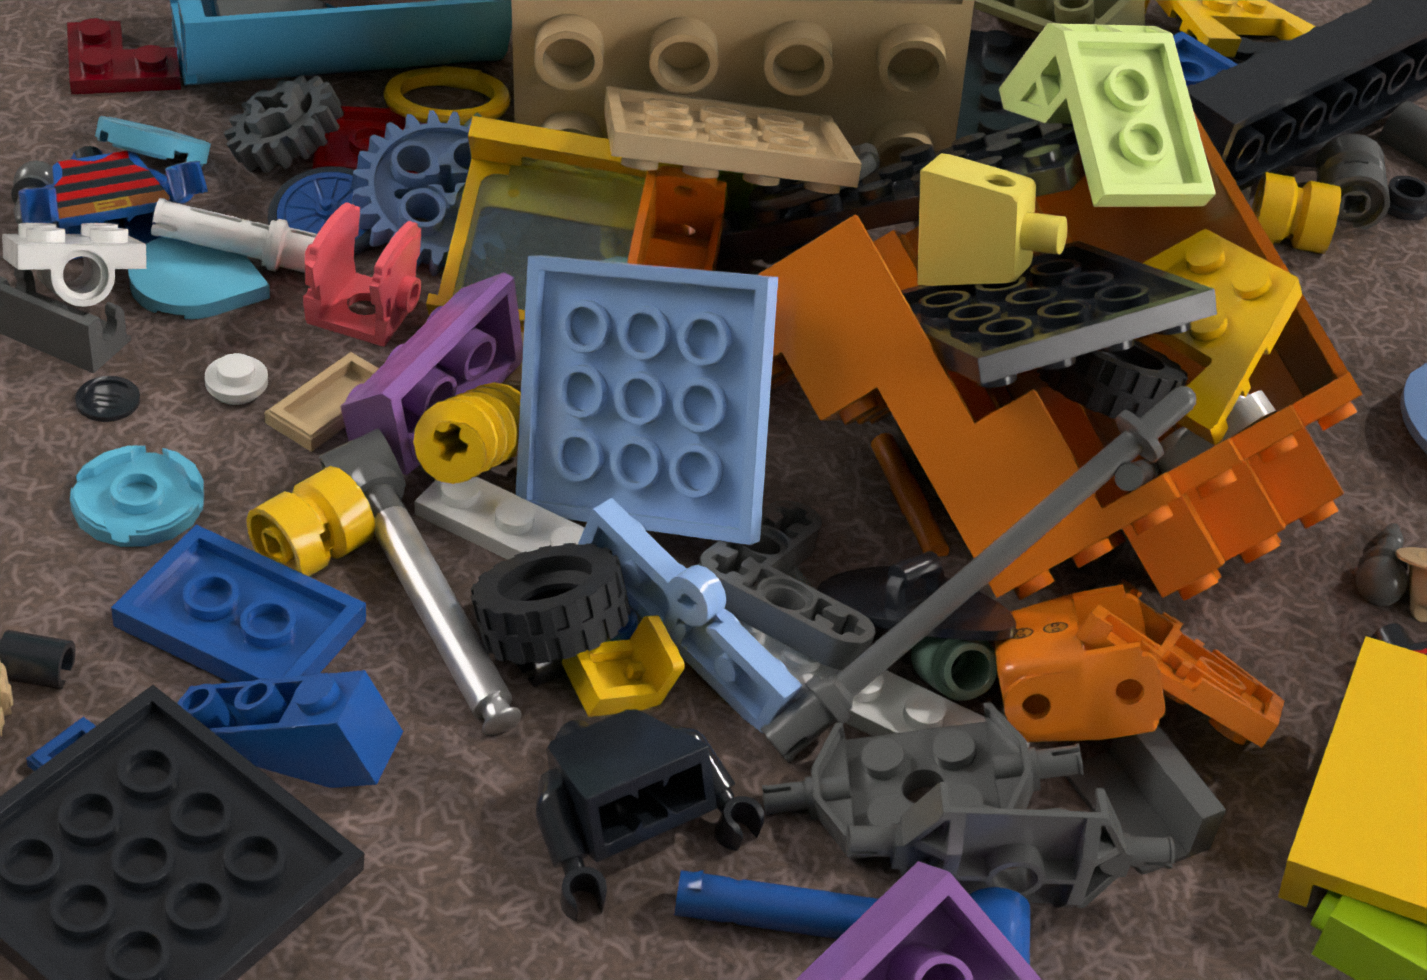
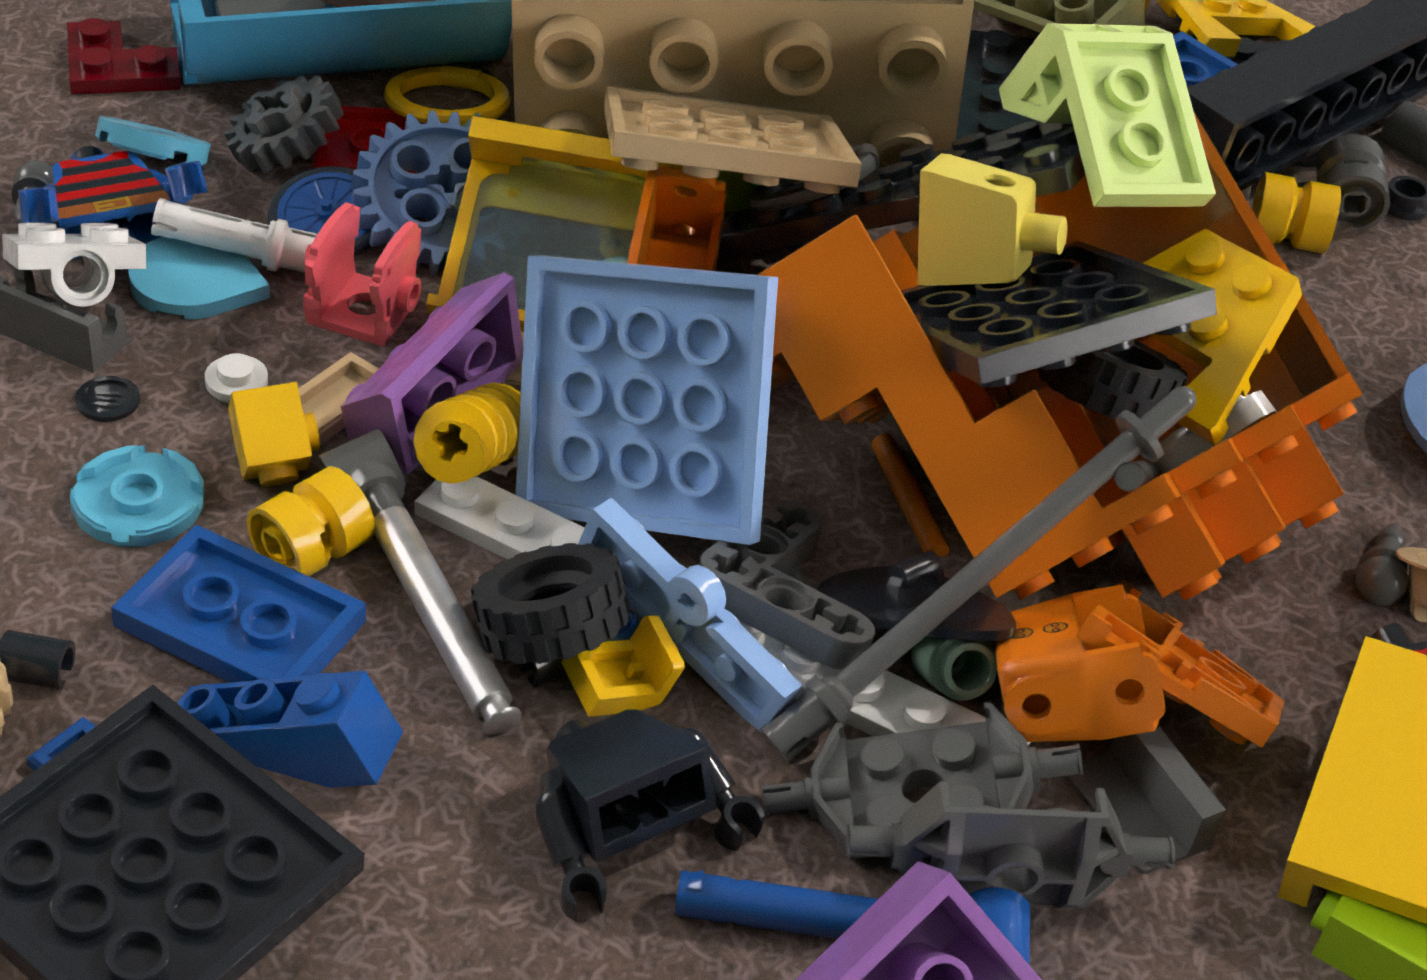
(272, 433): none -> yellow brick

